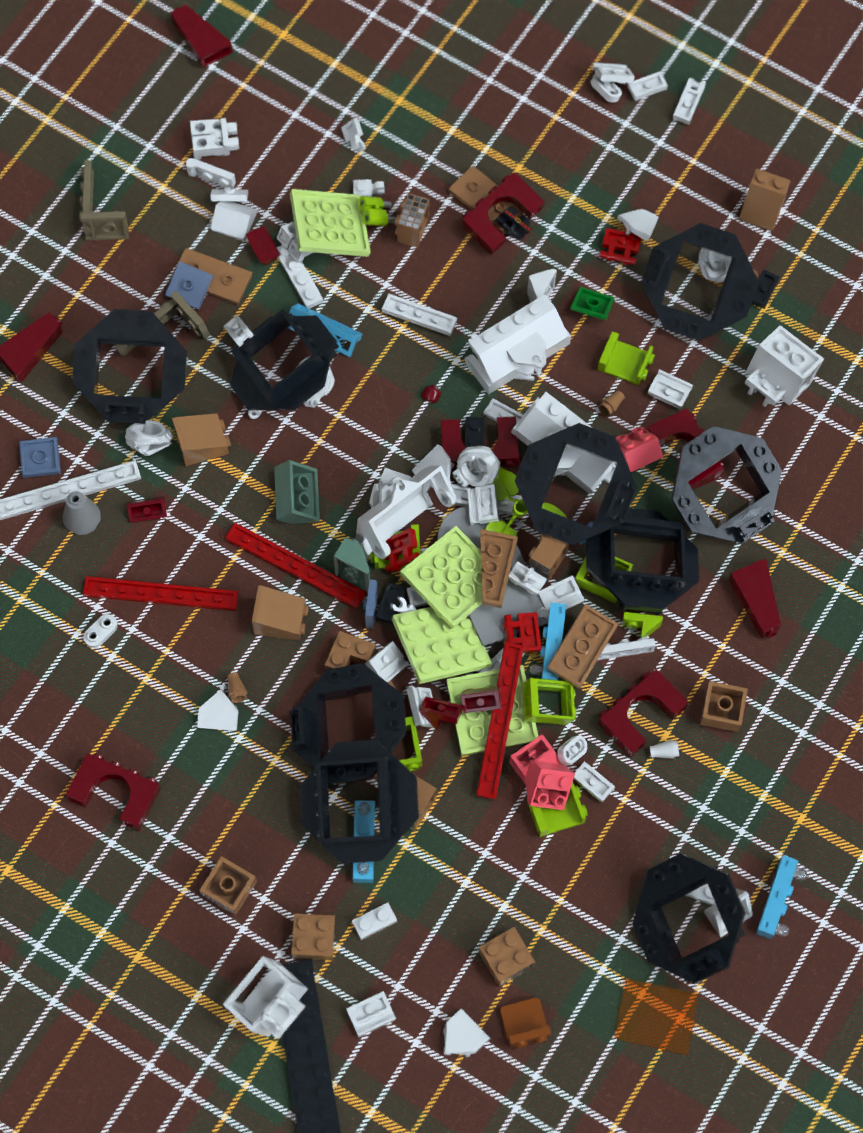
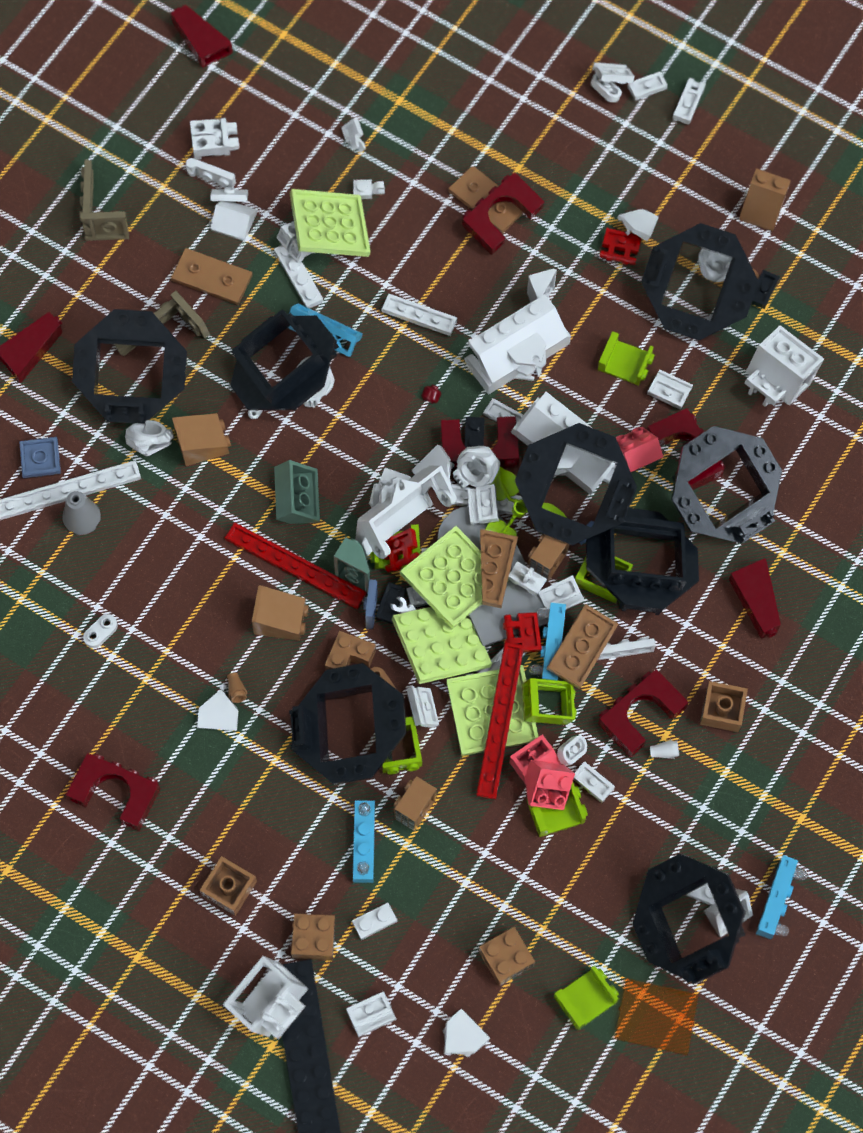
(146, 509): dark red slope -> none
(160, 593): red tile -> none
(190, 284): sand blue plate -> none
(238, 330): white plate -> none
(263, 245): dark red slope -> none
(373, 211): lime piece -> none
(387, 662): white plate -> none
(395, 794): black hinge -> none
(412, 220): medium nougat brick -> none
(439, 710): dark red slope -> none
(481, 699): slope -> none
(512, 224): black hips -> none
(525, 1023): dark orange bracket -> none
(587, 997): none -> lime panel
(592, 303): green slope -> none
(611, 403): medium nougat cone -> none
(646, 622): lime slope -> none

